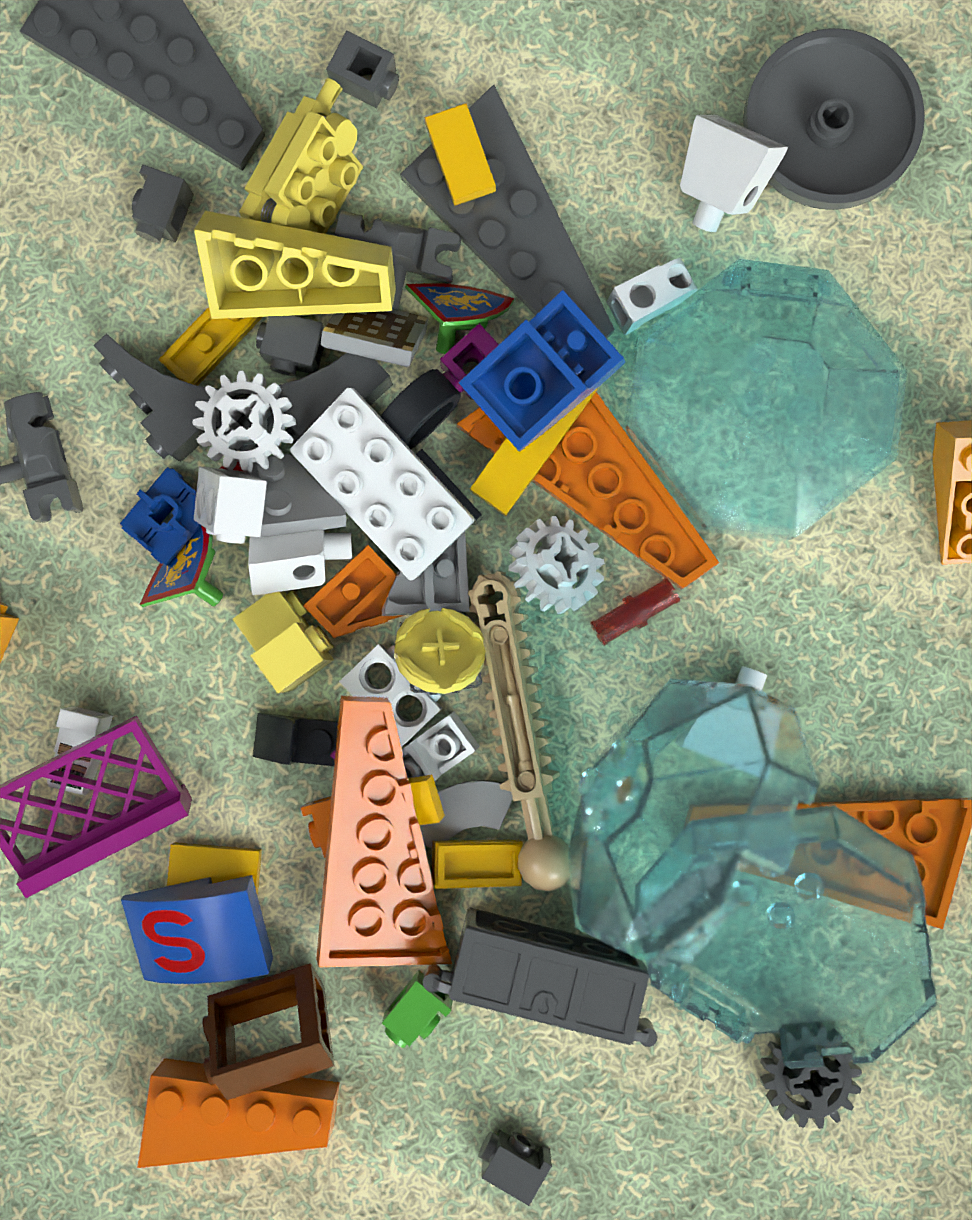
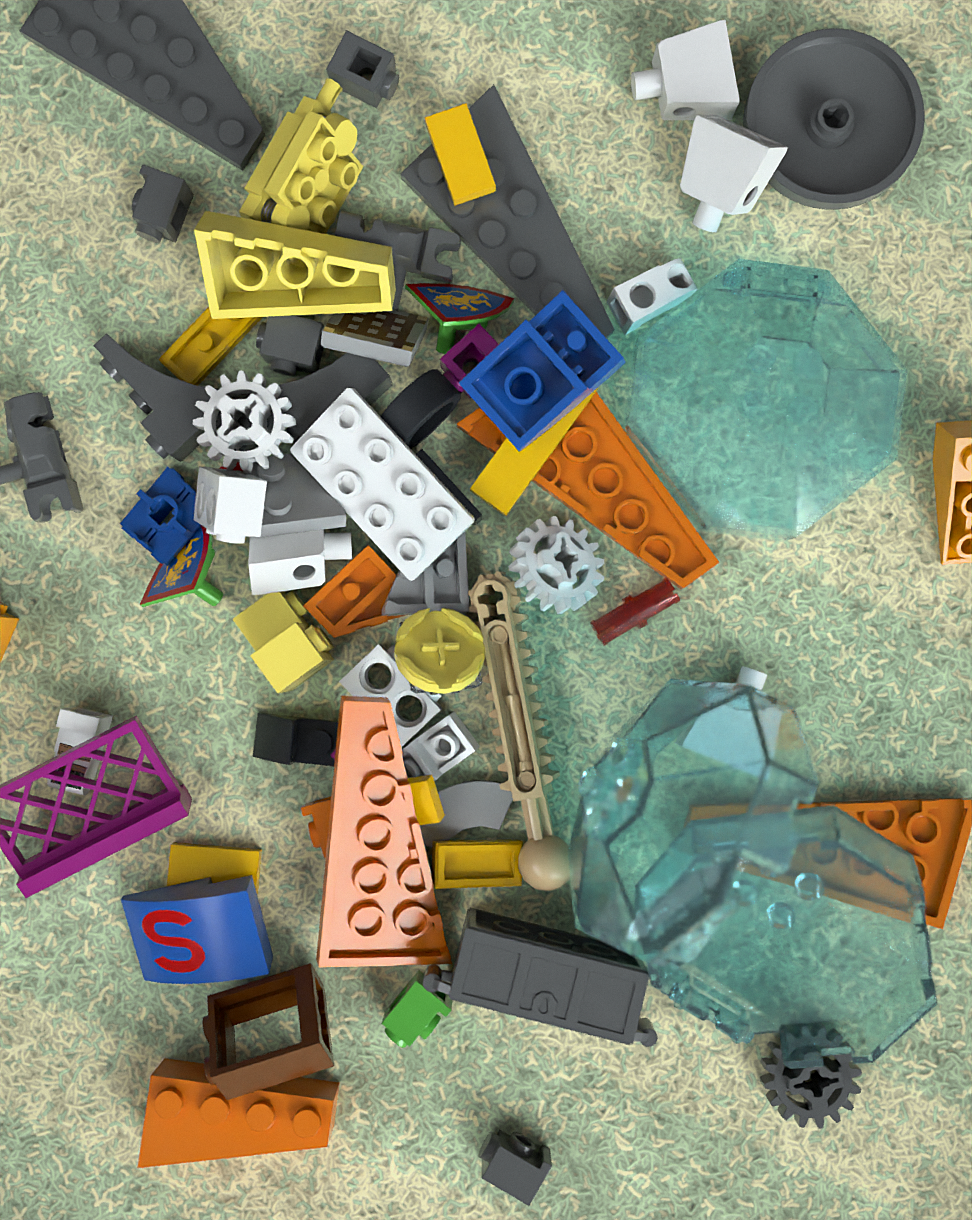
(691, 75): none -> white torso

